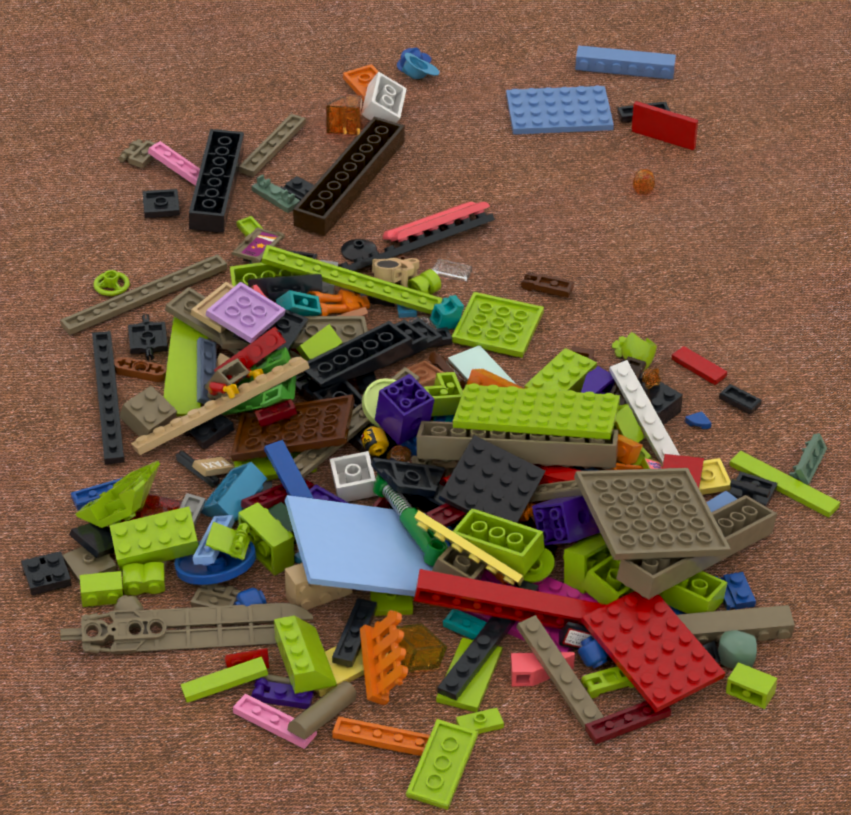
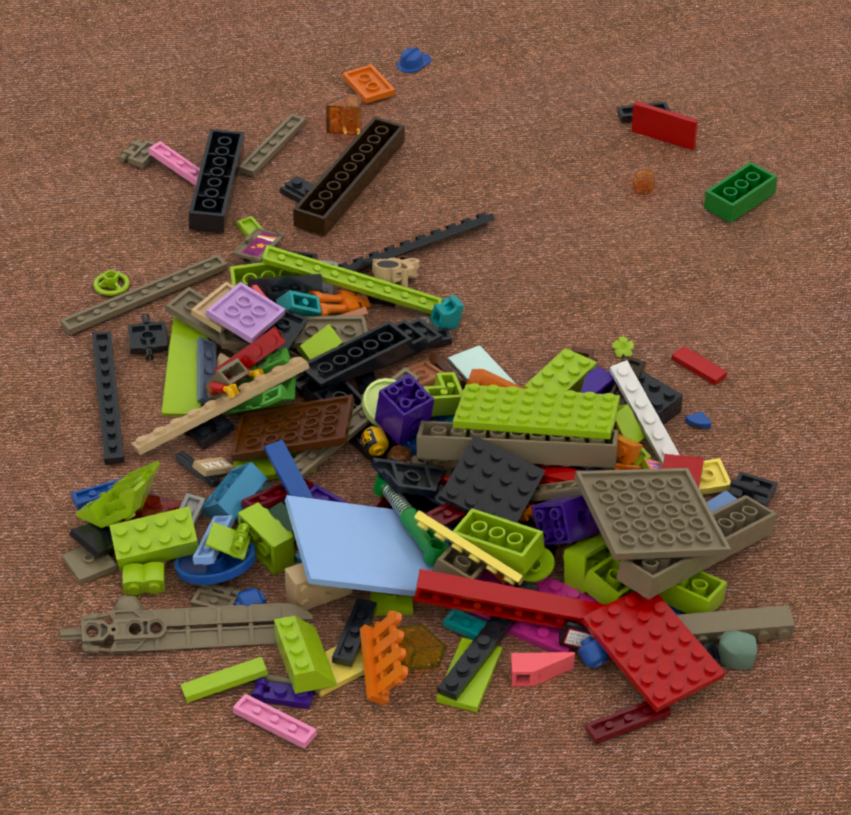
(46, 573): black brick -> none
(101, 588): lime brick -> none
(128, 367): dark orange beam -> none
(147, 412): dark tan brick -> none
(161, 203): black plate -> none
(238, 658): red hinge -> none
(275, 194): sand green plate -> none
(276, 412): dark red plate -> none
(323, 710): dark tan brick -> none
(353, 476): white brick -> none
(357, 248): black dish -> none
(380, 736): orange plate -> none
(383, 99): white brick -> none
(404, 312): dark azure tile -> none
(418, 68): dark azure piece -> none
(426, 282): lime wheel -> none
(431, 222): coral plate -> none
(442, 764): lime tile -> none
(452, 270): clear tile -> none
(482, 721): lime plate -> none
(498, 324): lime plate -> none
(547, 284): reddish brown hinge -> none
(559, 110): medium blue plate -> none
(559, 671): dark tan plate -> none
(608, 680): lime plate -> none
(625, 62): medium blue brick -> none
(639, 349): lime piece -> none
(651, 377): clear orange plate -> none
(738, 592): blue plate -> none
(740, 192): none -> green brick
(740, 399): black plate -> none
(751, 685): lime brick -> none
(786, 484): lime tile -> none
(810, 459): sand green plate -> none

